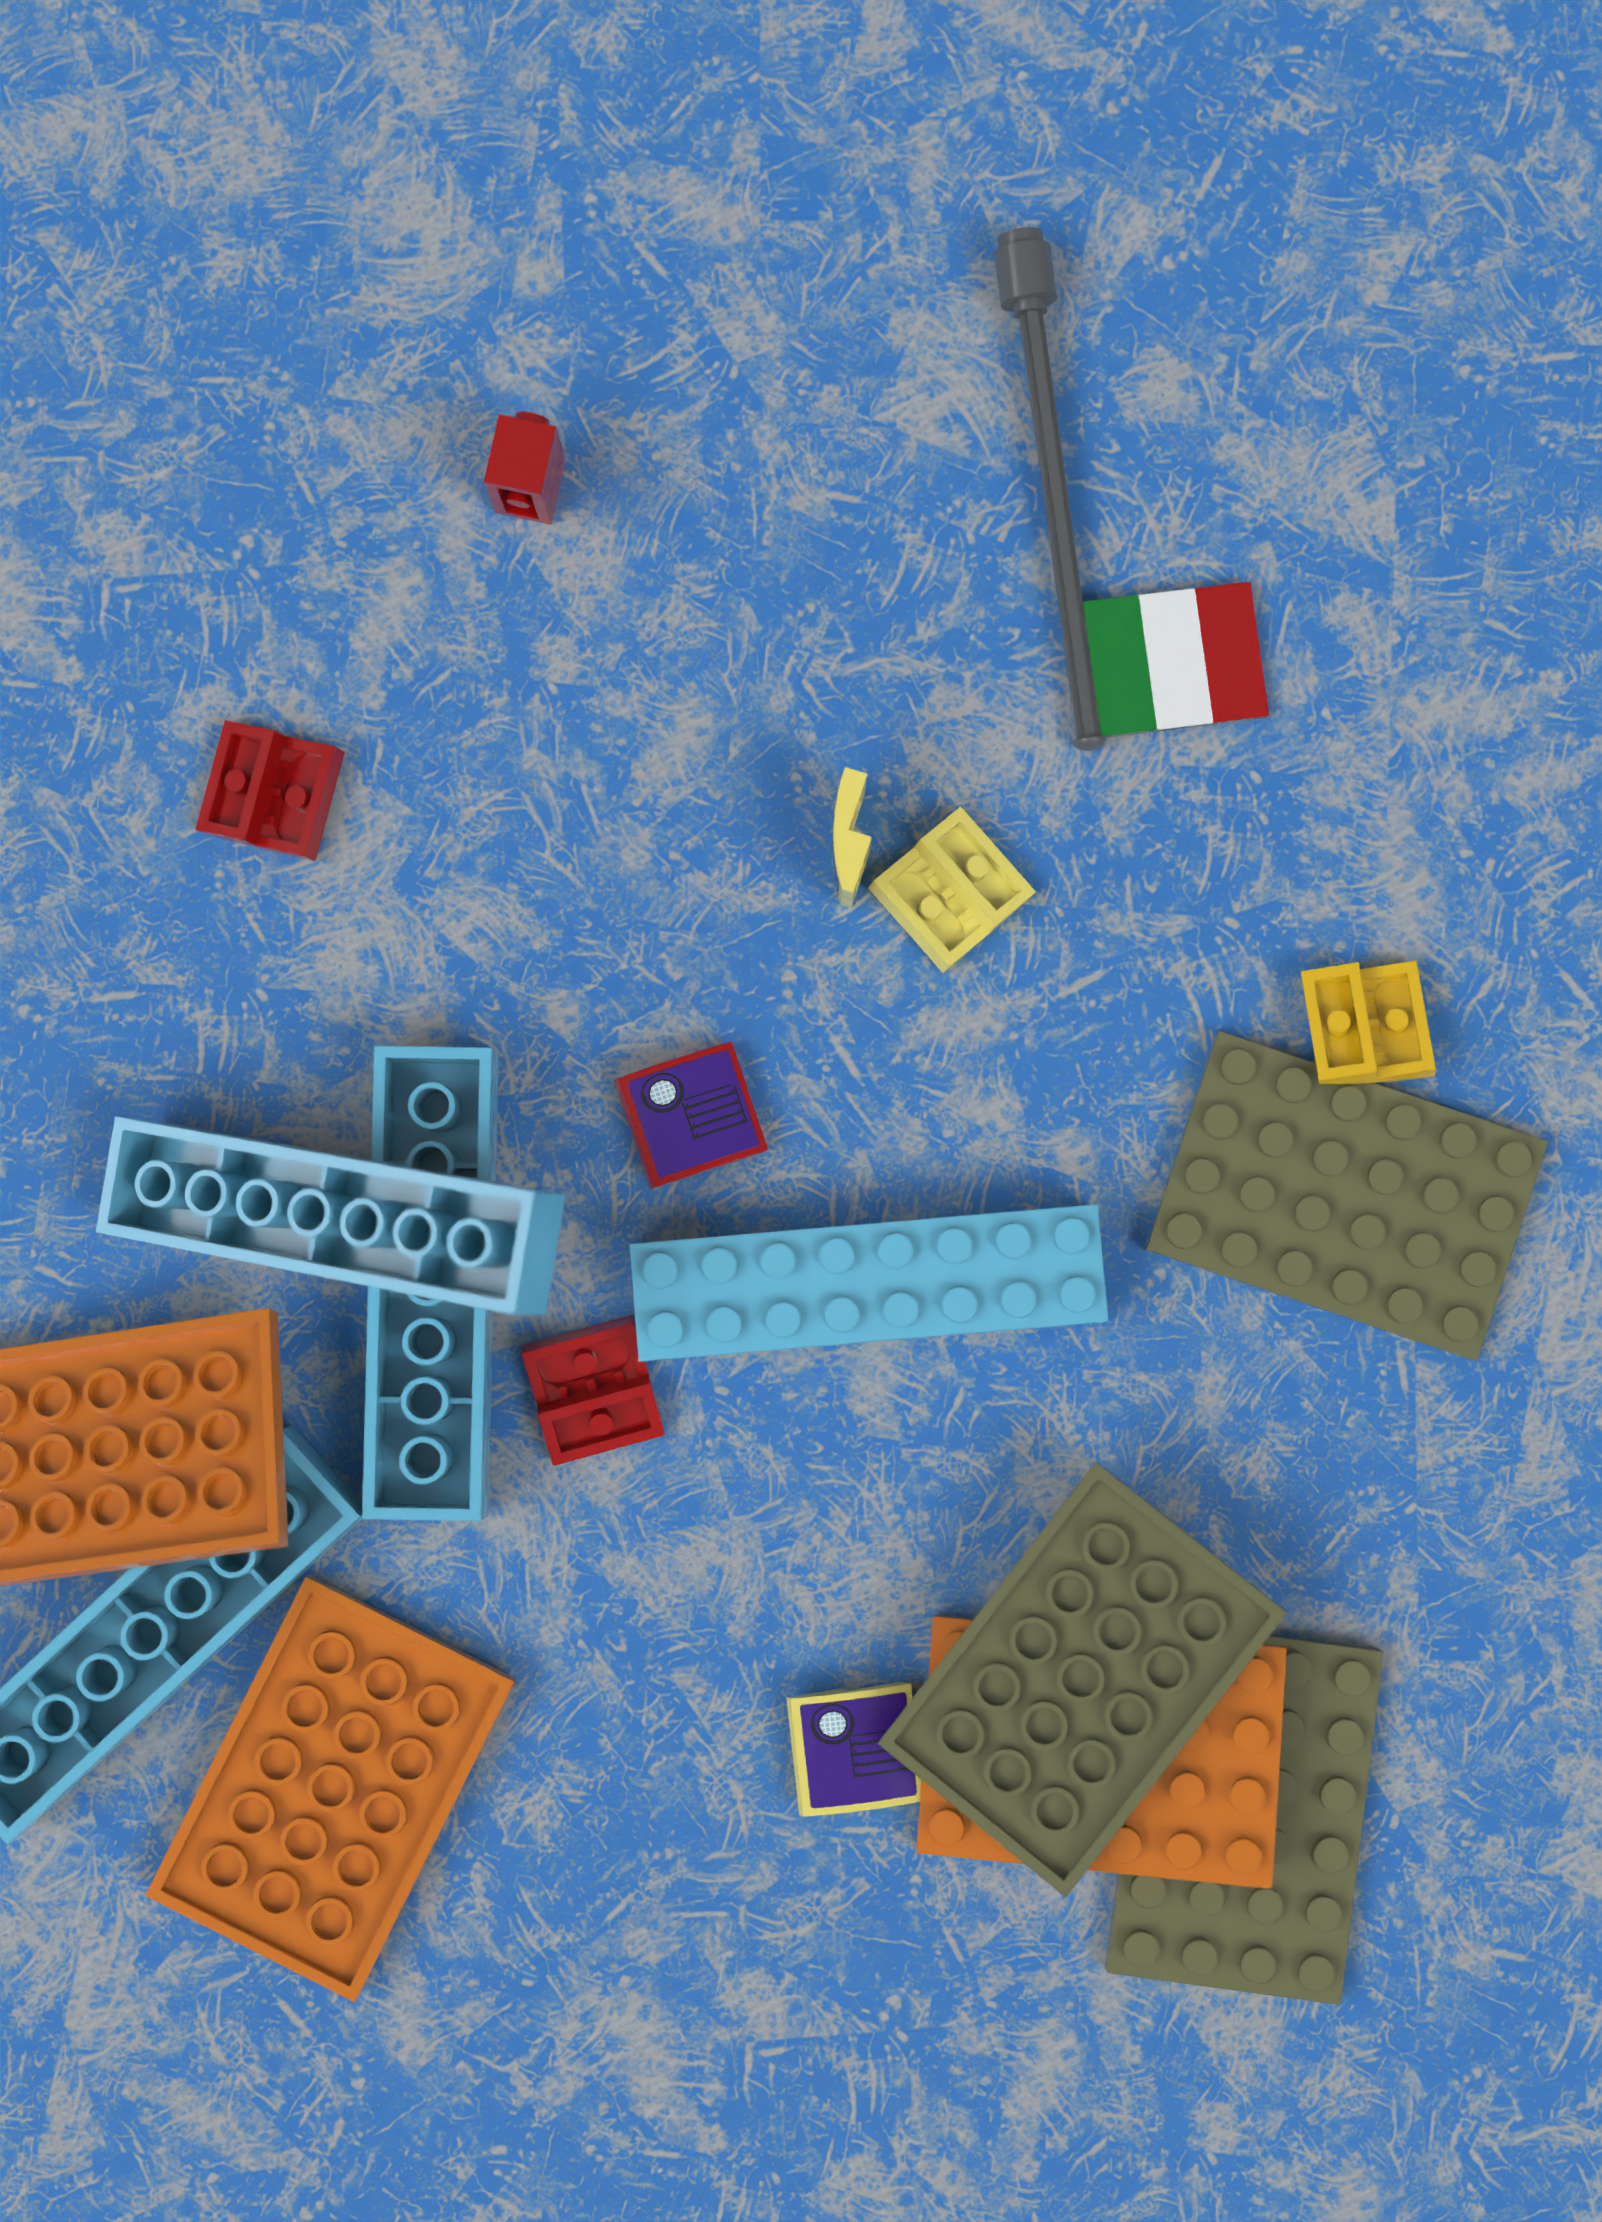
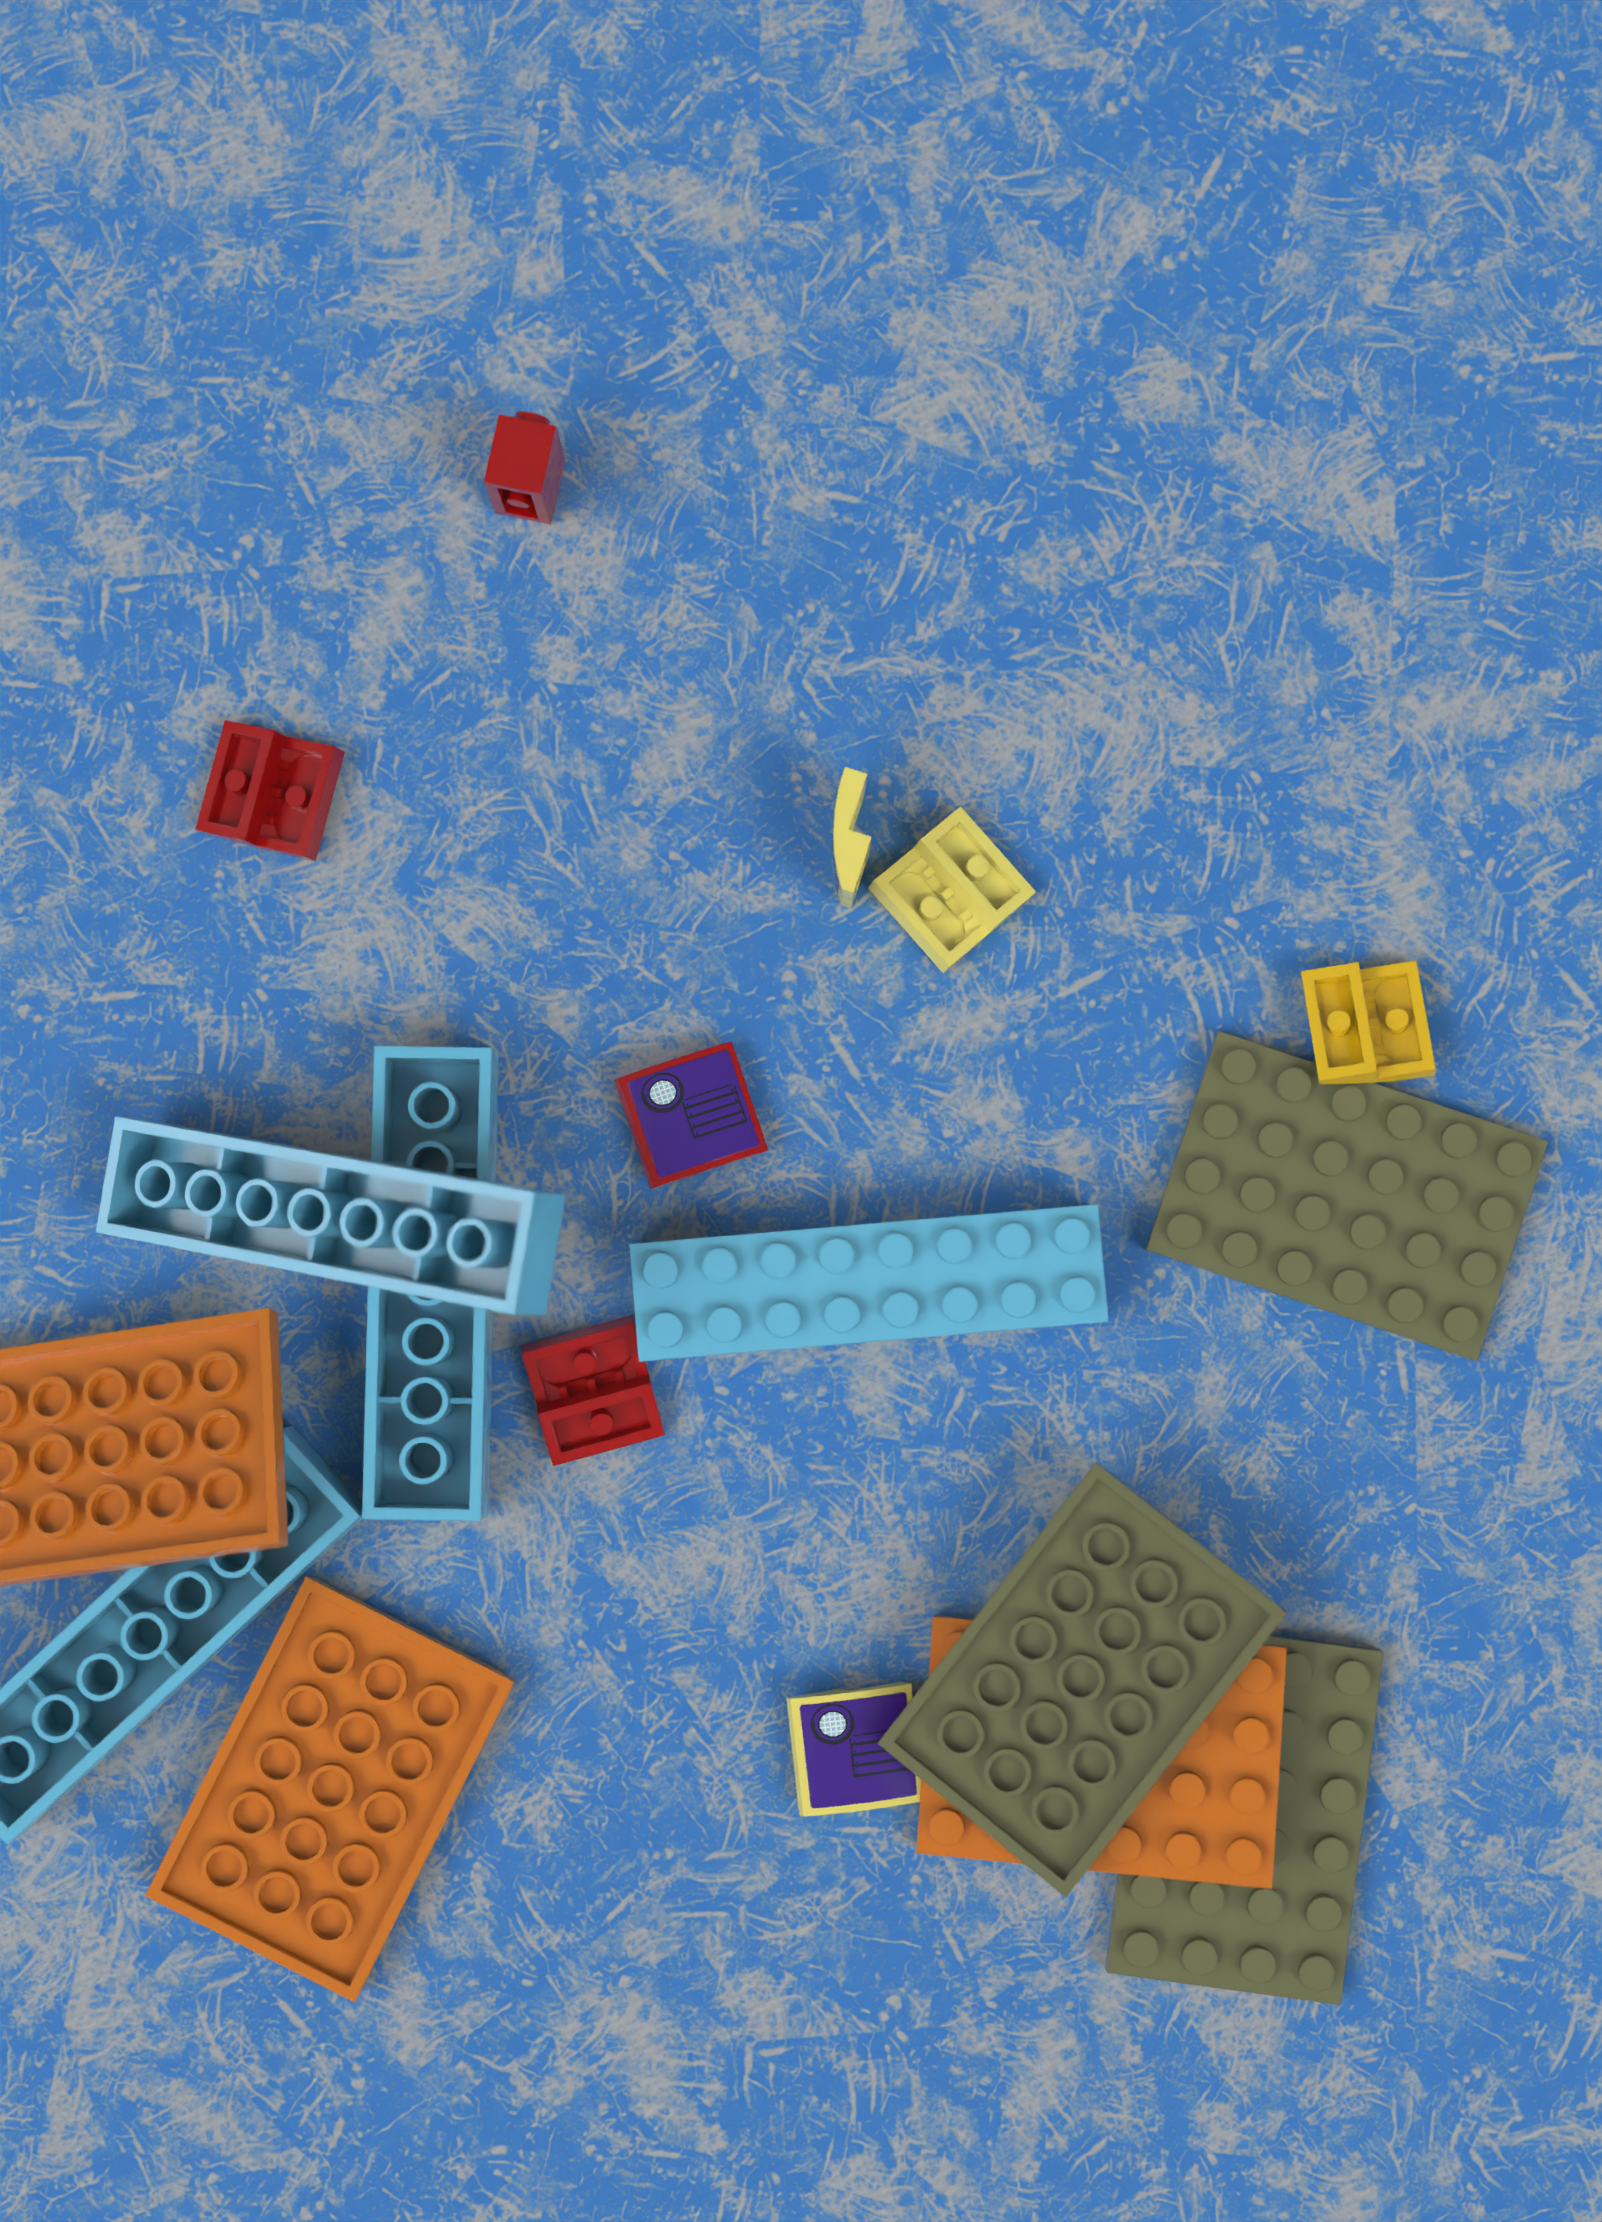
(1138, 657): flag -> none

